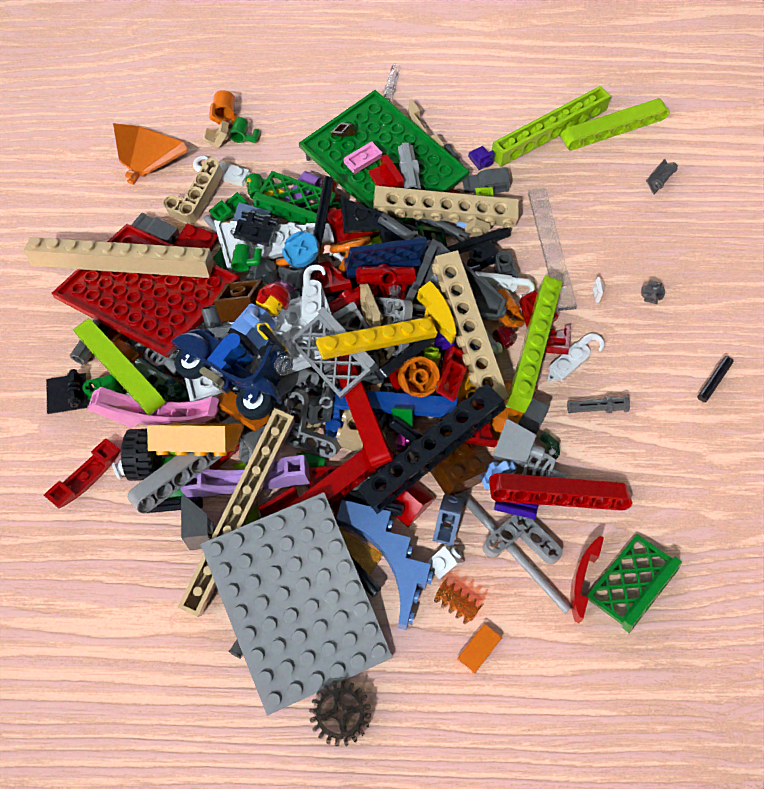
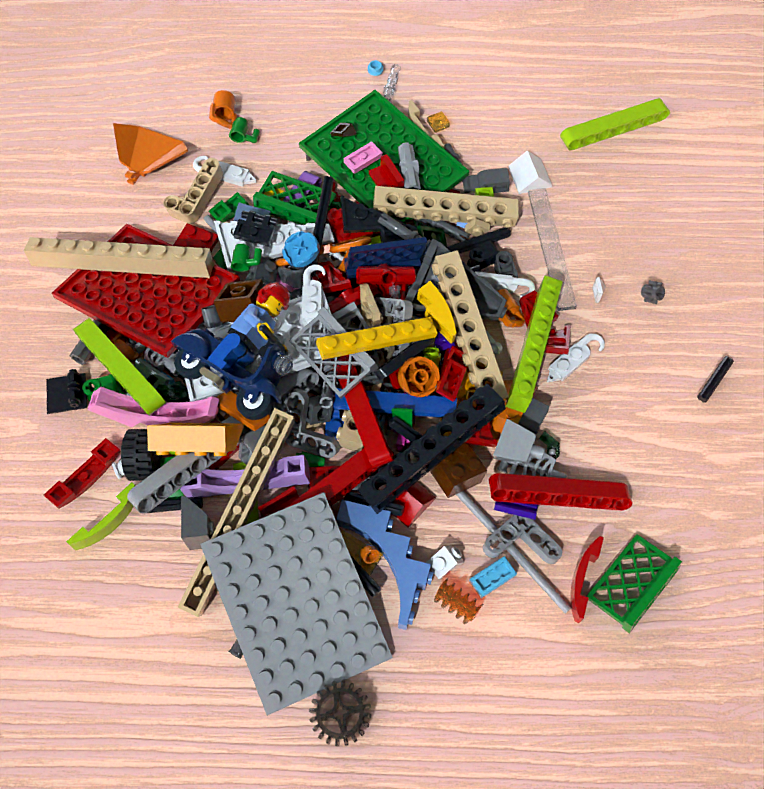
(106, 526): none -> lime slope
(157, 228): dark grey piece -> none
(216, 137): tan bracket -> none
(254, 183): green piece -> none
(372, 557): none -> orange hinge
(375, 68): none -> medium azure plate
(438, 122): none -> clear yellow plate
(449, 512): sand blue torso -> none
(479, 648): orange tile -> none
(481, 157): dark purple bracket -> none
(492, 577): none -> medium azure plate
(494, 468): light blue plate -> none
(504, 336): dark red gear -> none
(529, 173): none -> white slope
(550, 126): lime brick -> none
(607, 404): dark grey pin -> none
(661, 175): dark grey hinge -> none

